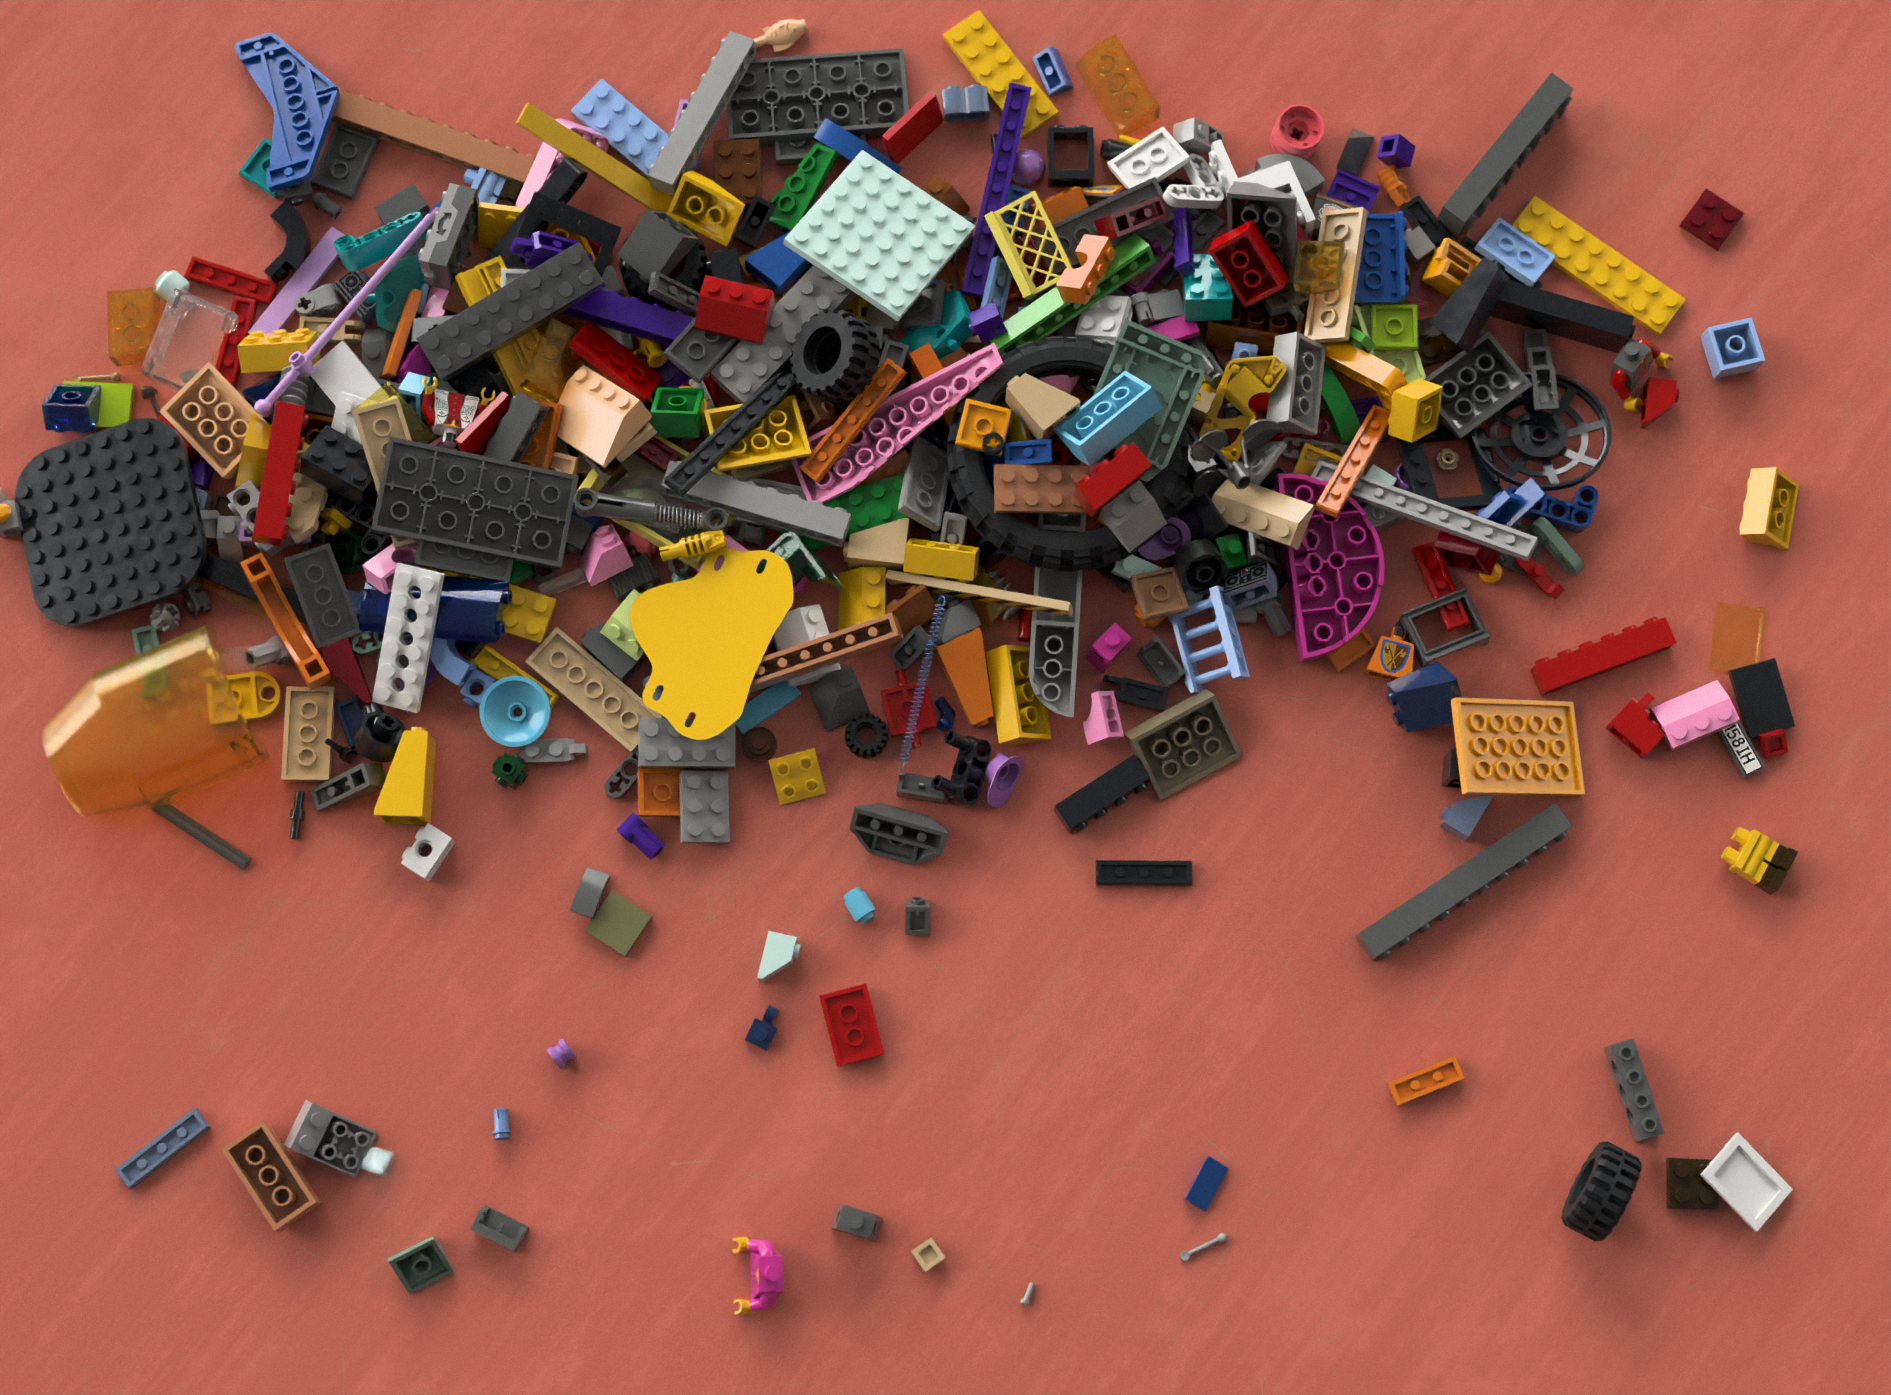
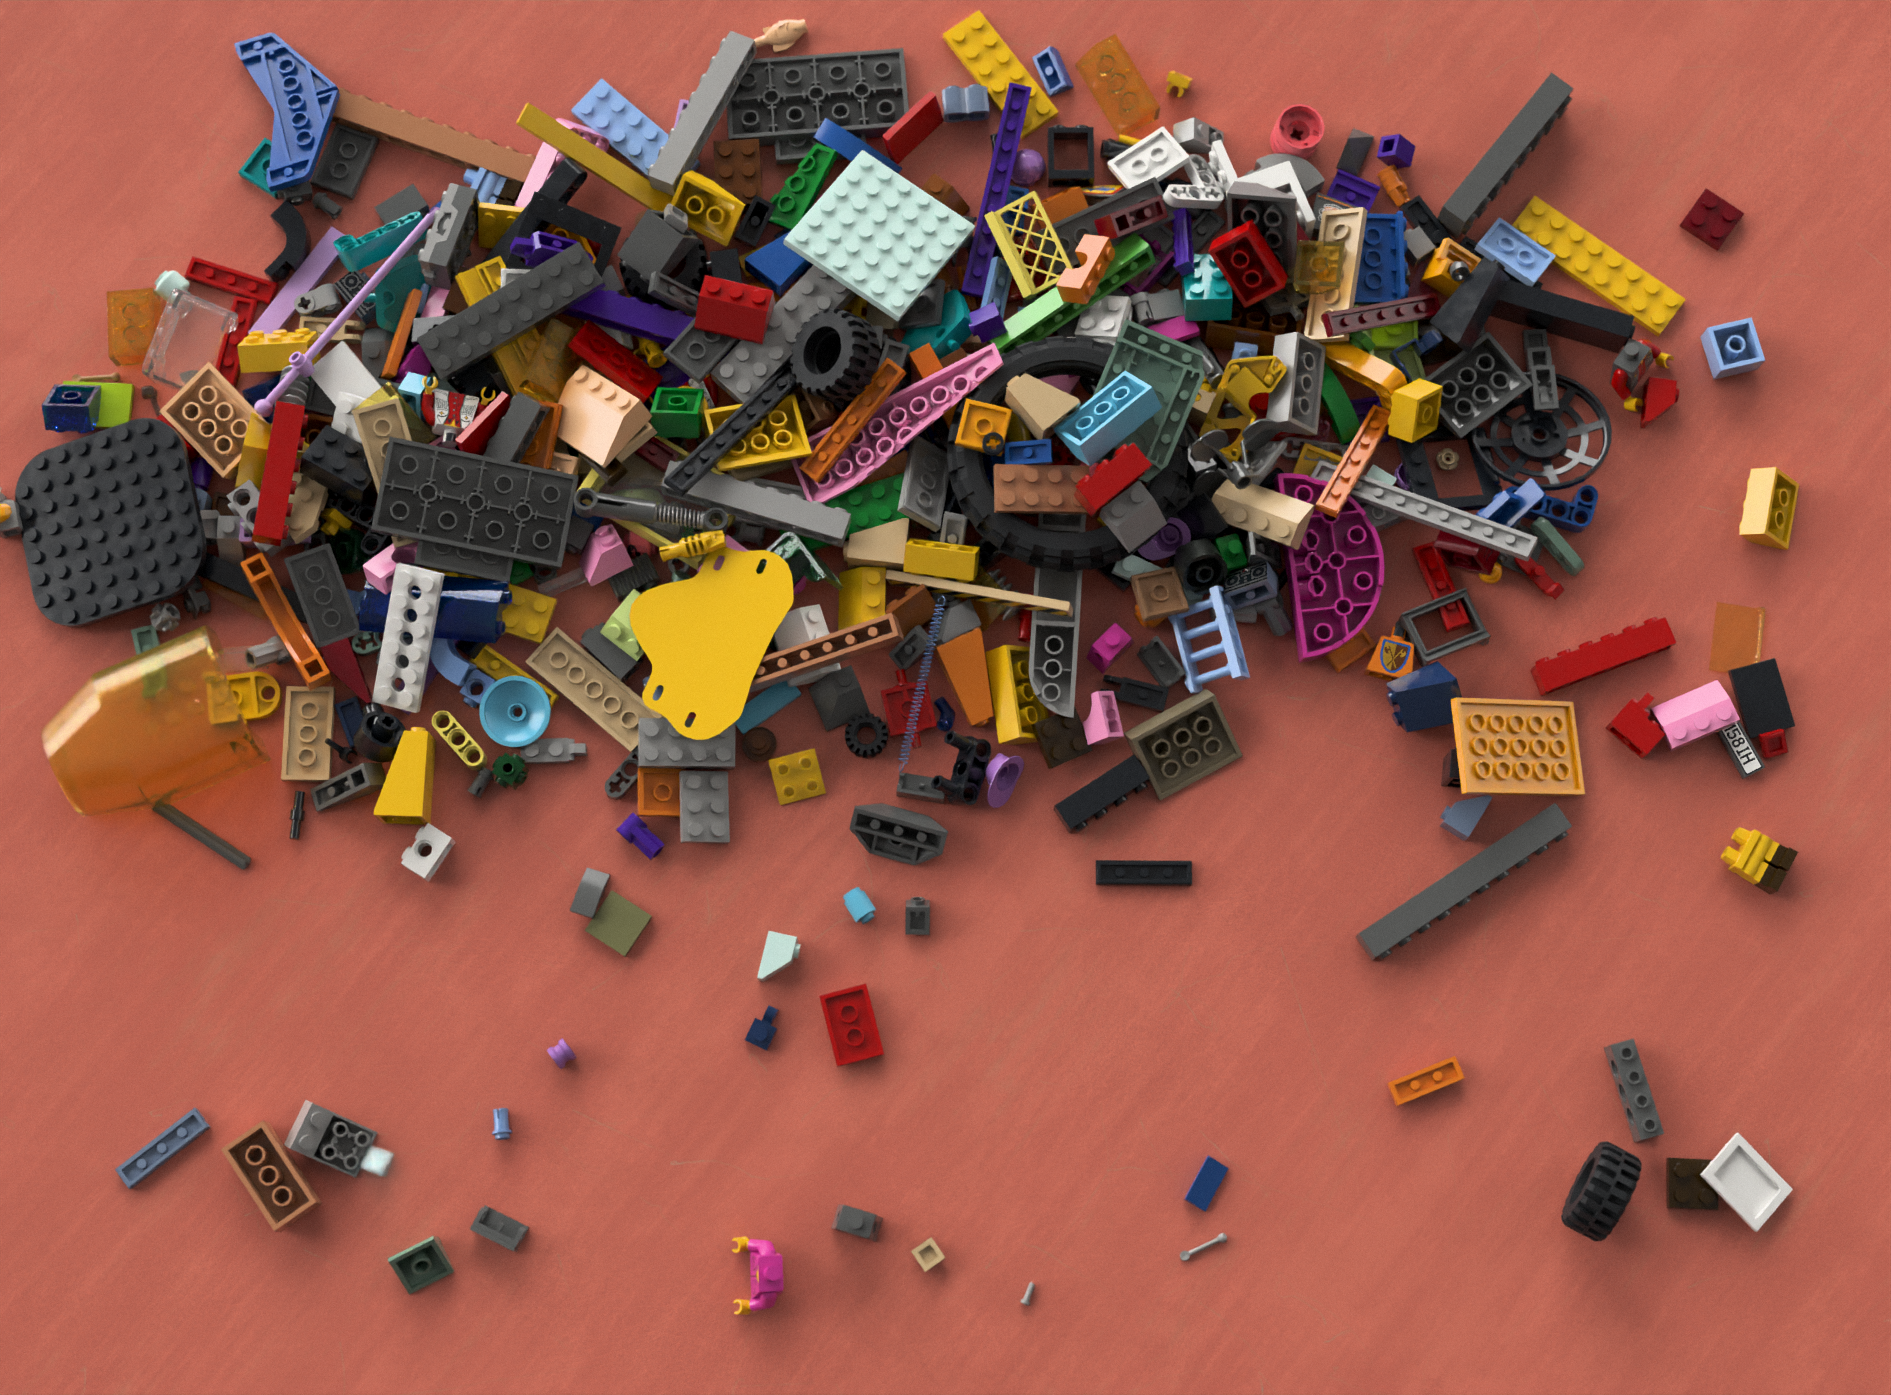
(454, 730): none -> light yellow beam
(481, 782): none -> dark grey pin
(676, 217): none -> light grey tile
(1061, 738): none -> dark brown plate
(1178, 80): none -> yellow tile
(1380, 315): none -> tile
(1424, 346): none -> dark blue piece
(1462, 268): none -> dark grey hinge

